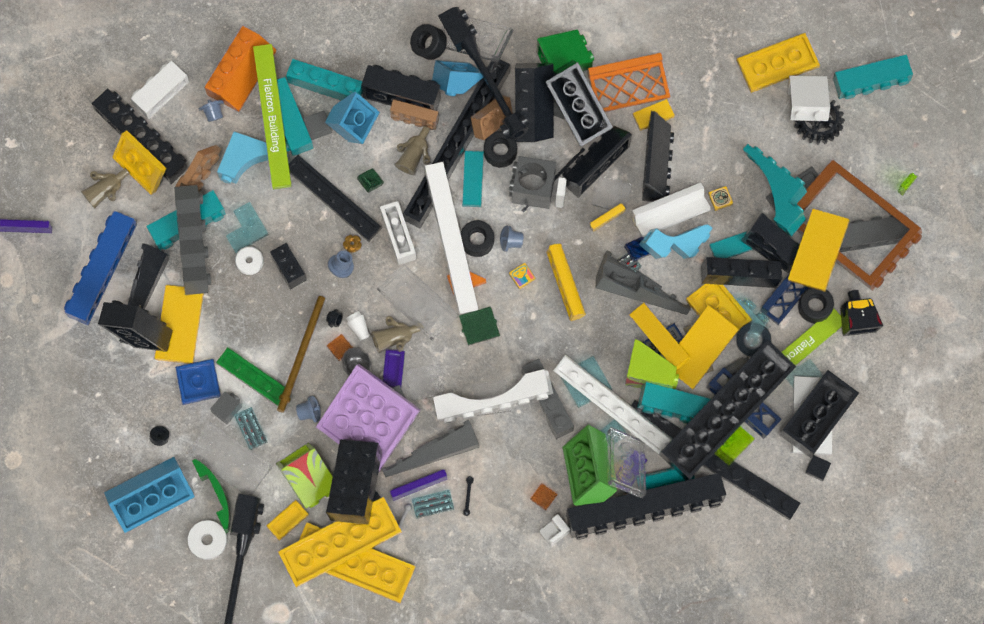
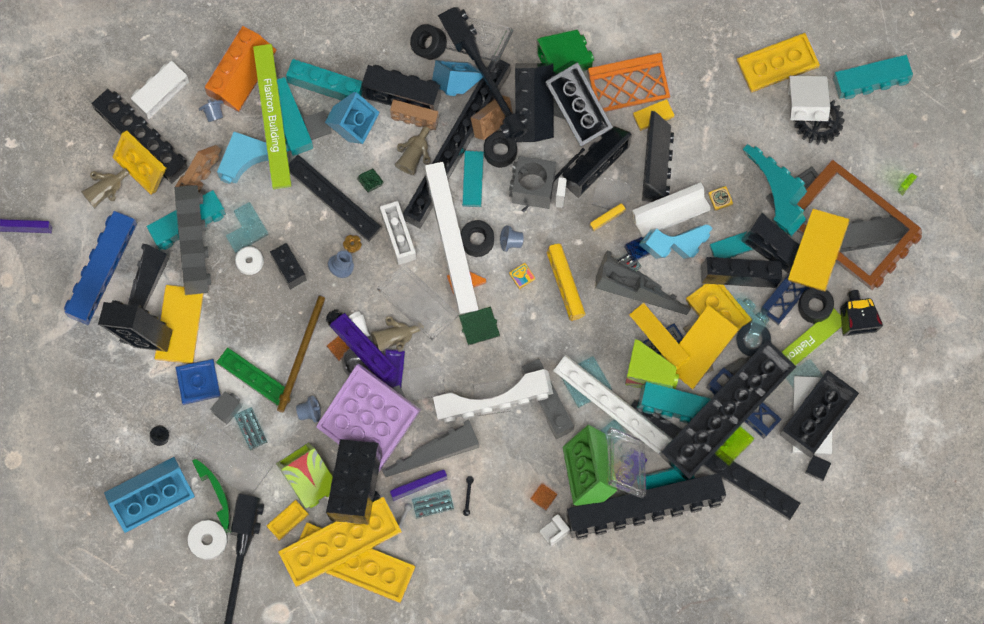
(362, 347): none -> dark purple tile

